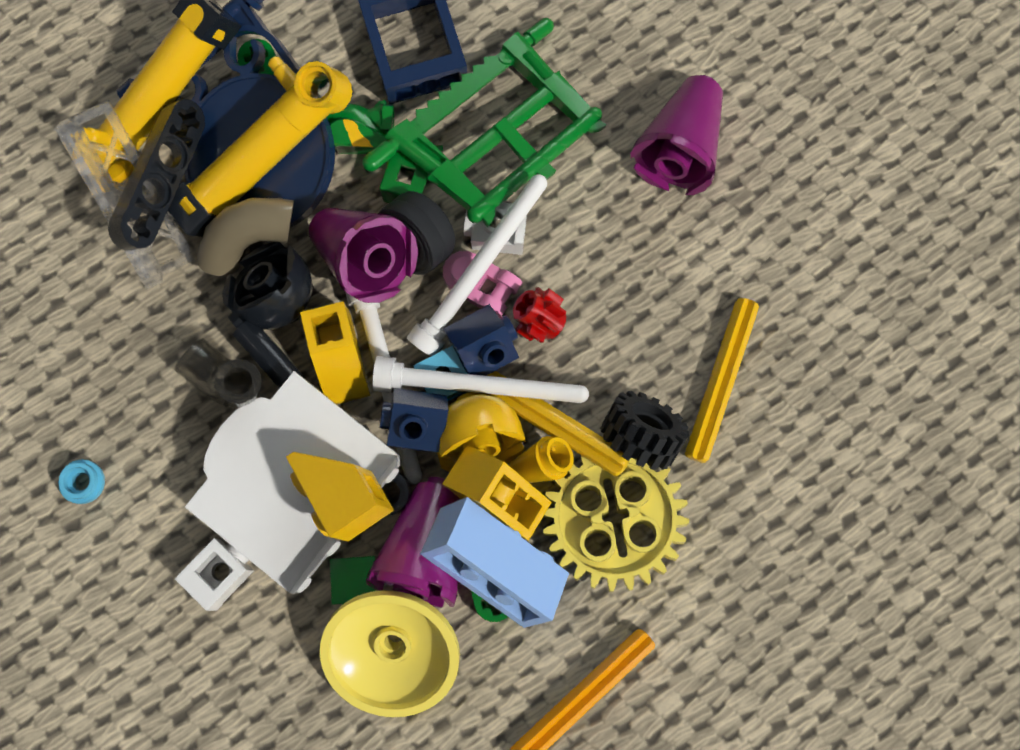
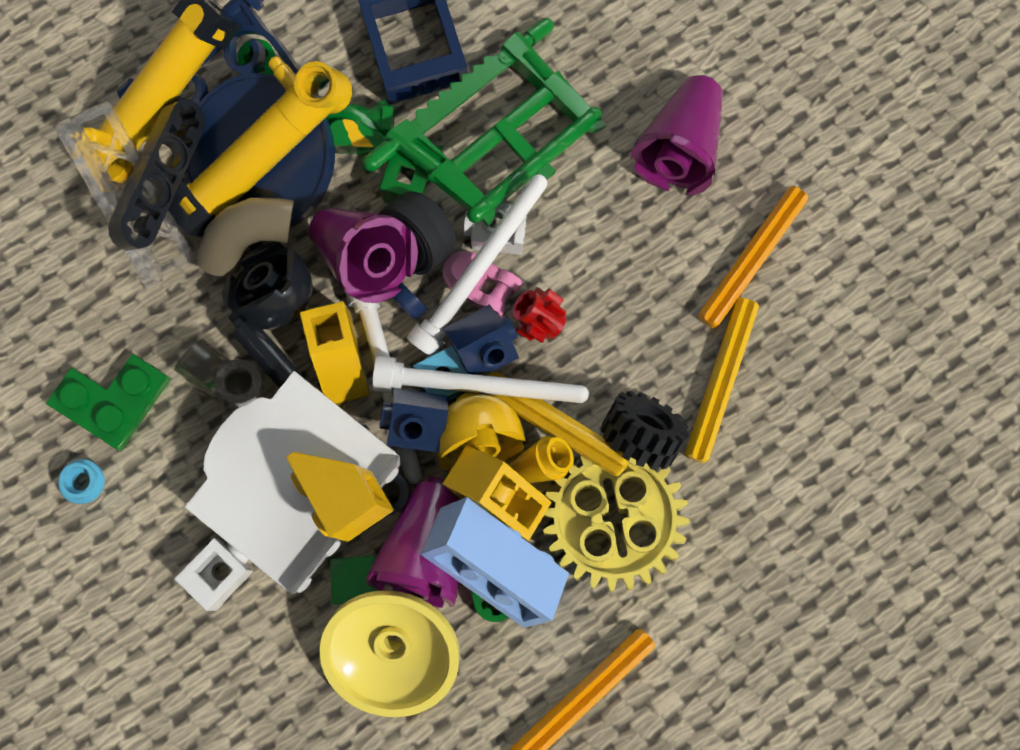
(110, 412): none -> green plate
(409, 302): none -> dark blue tile
(753, 257): none -> light orange axle

